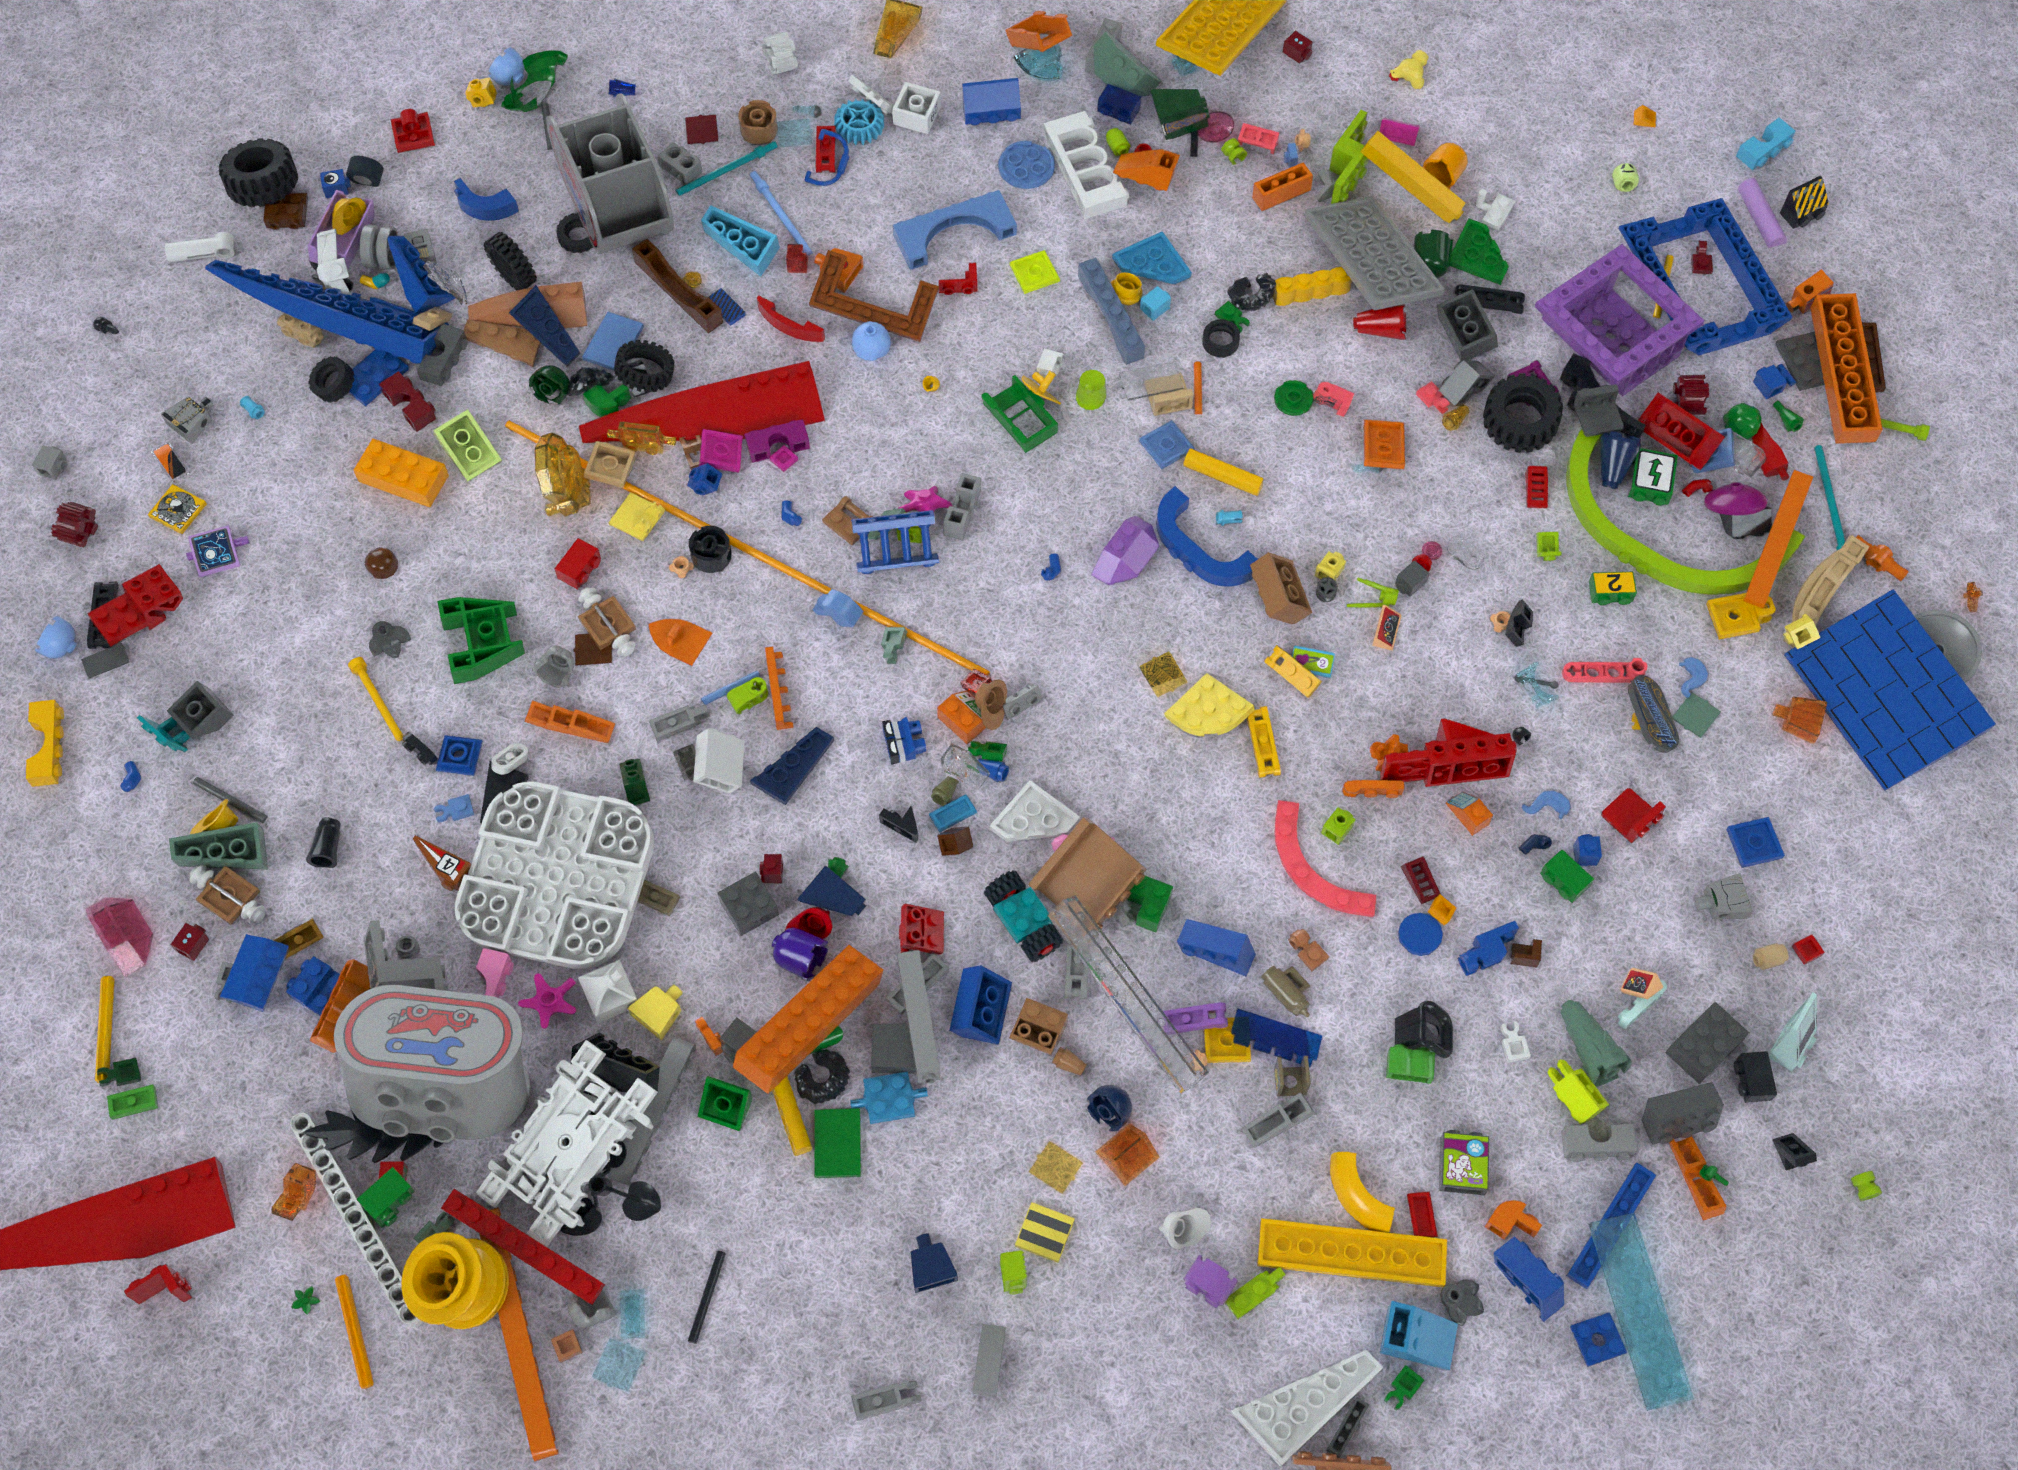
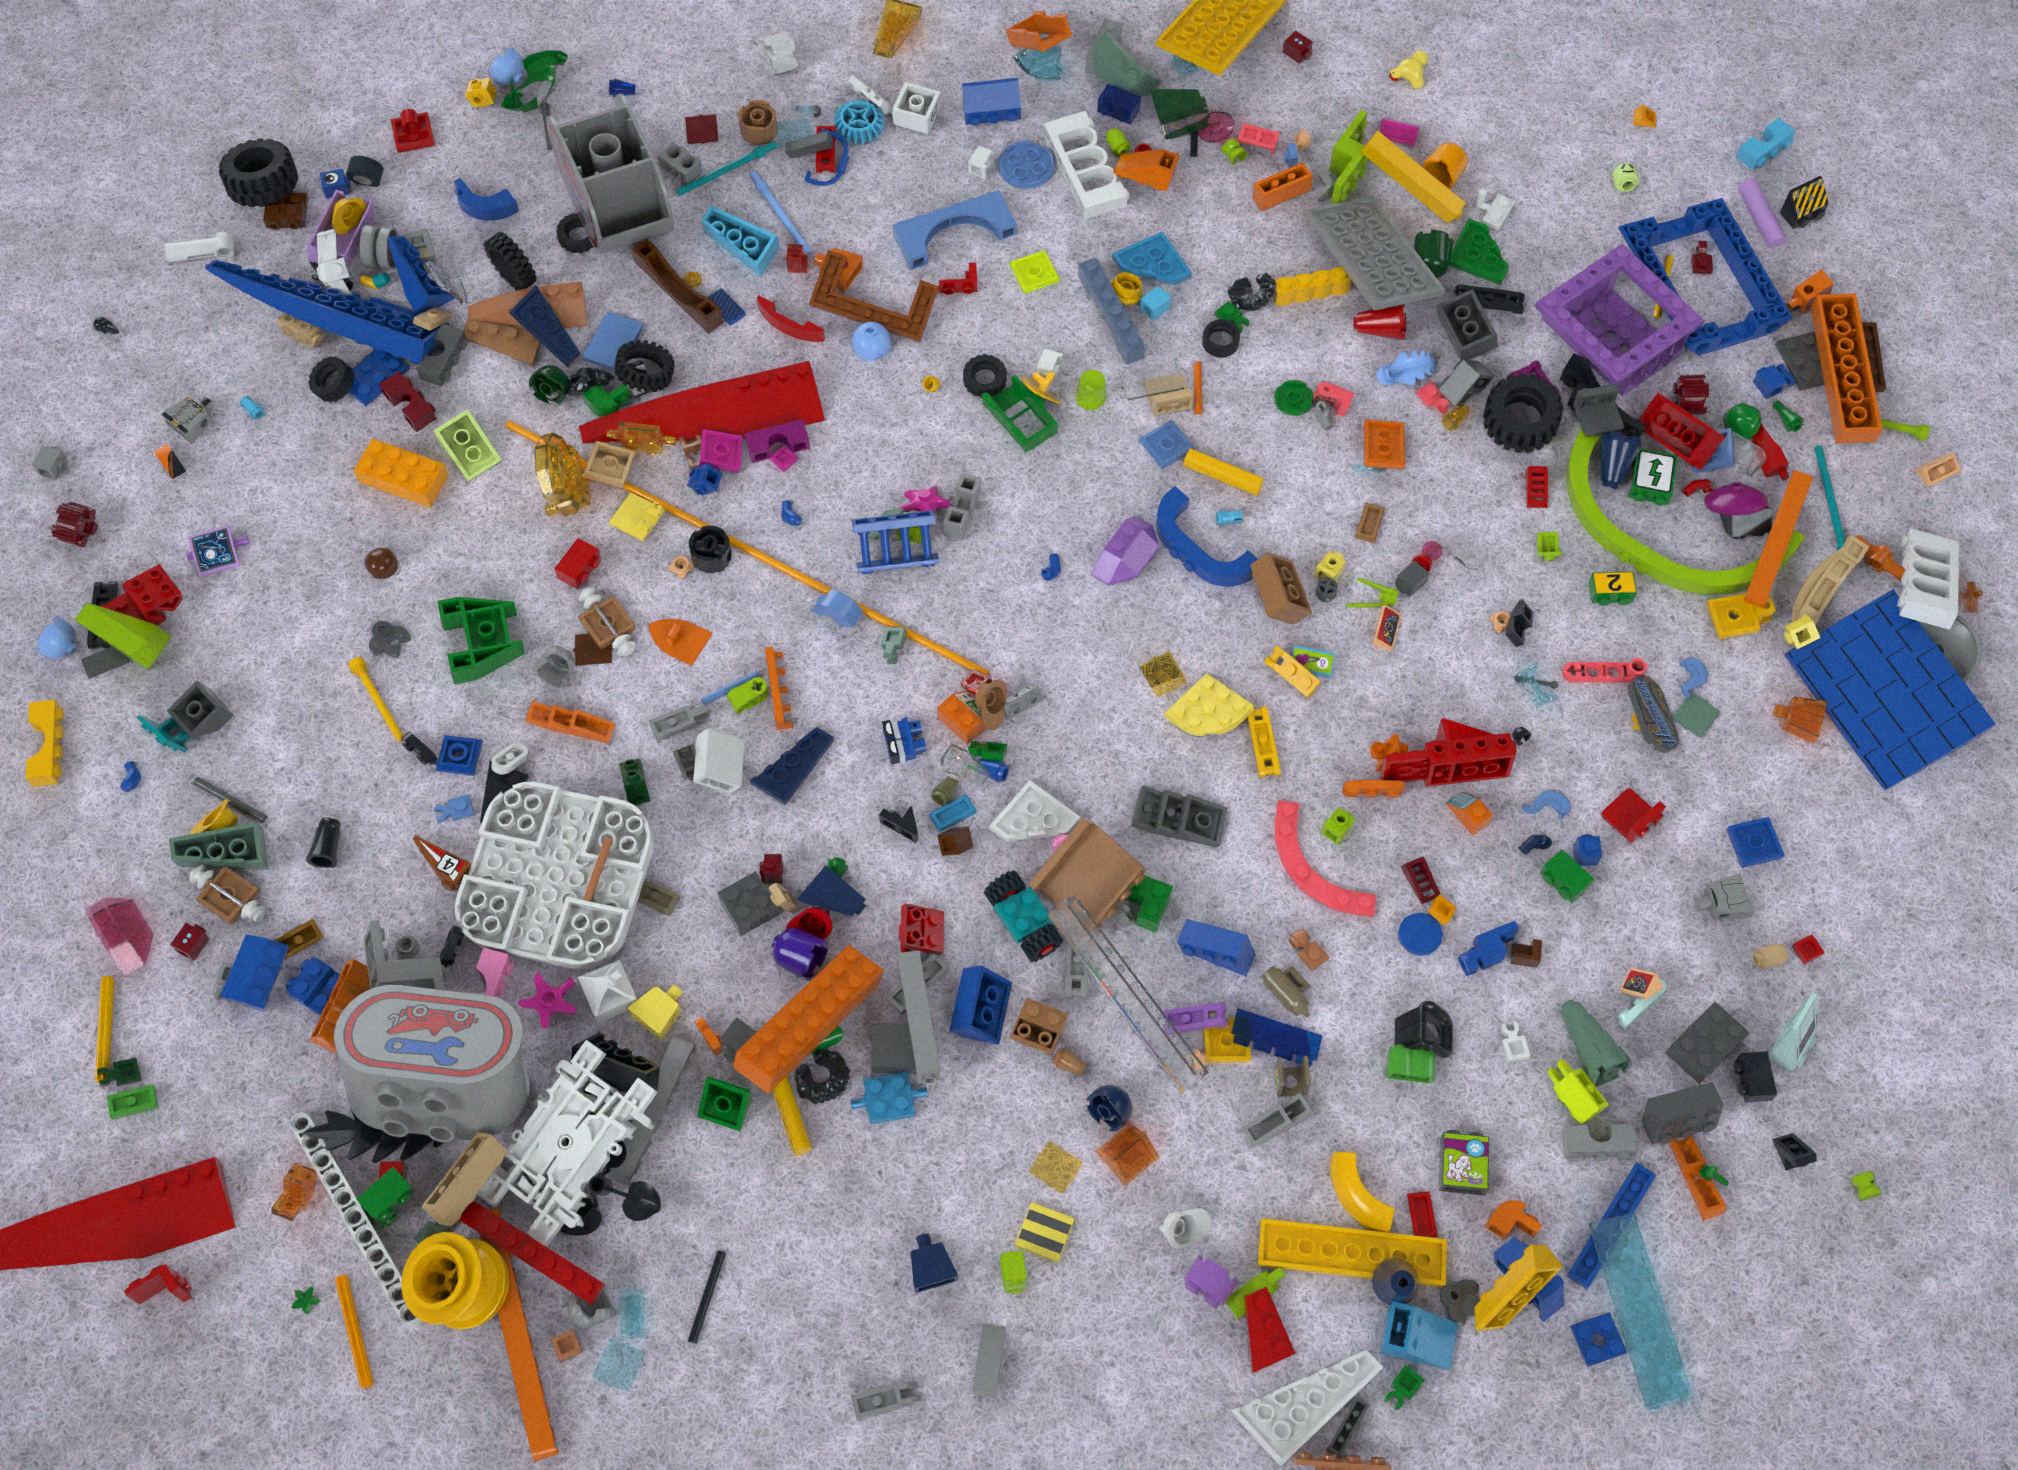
(129, 635): none -> lime wedge
(177, 509): tile -> none
(453, 938): none -> black plate
(464, 1179): none -> tan brick
(597, 871): none -> nougat bar
(783, 898): none -> tan plate
(809, 144): none -> dark grey piece
(837, 1143): green tile -> none
(841, 522): medium nougat plate -> none
(981, 162): none -> white brick
(984, 362): none -> black tyre
(1179, 816): none -> dark grey slope
(1266, 1332): none -> red wing
(1322, 415): none -> light grey arm
(1370, 522): none -> medium nougat tile
(1386, 1281): none -> cone
(1407, 368): none -> light blue plant
(1516, 1288): none -> yellow slope
(1929, 578): none -> white fence
(1938, 469): none -> light nougat slope

